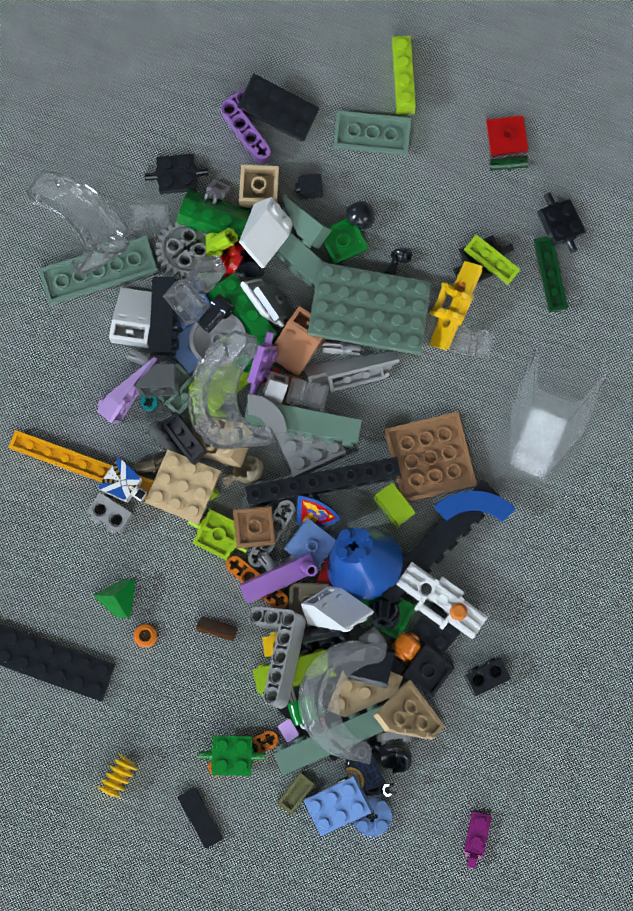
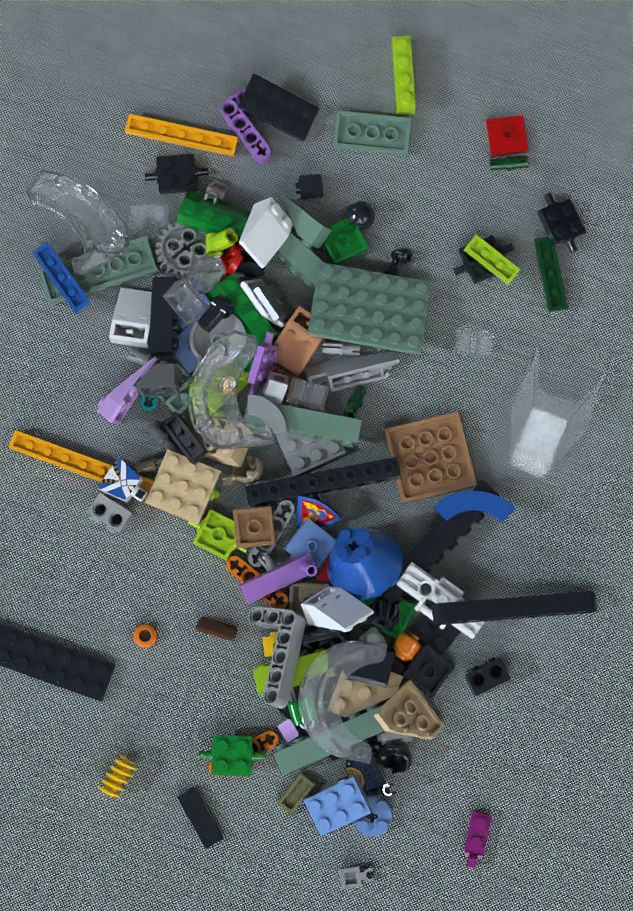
(61, 278): none -> blue gear
(118, 598): green slope -> none
(181, 135): none -> light orange plate
(227, 385): none -> clear tile
(258, 184): tan brick -> none
(352, 876): none -> light grey plate
(355, 401): none -> dark green pin
(394, 505): lime hinge -> none
(462, 297): yellow piece -> none
(513, 608): none -> black beam

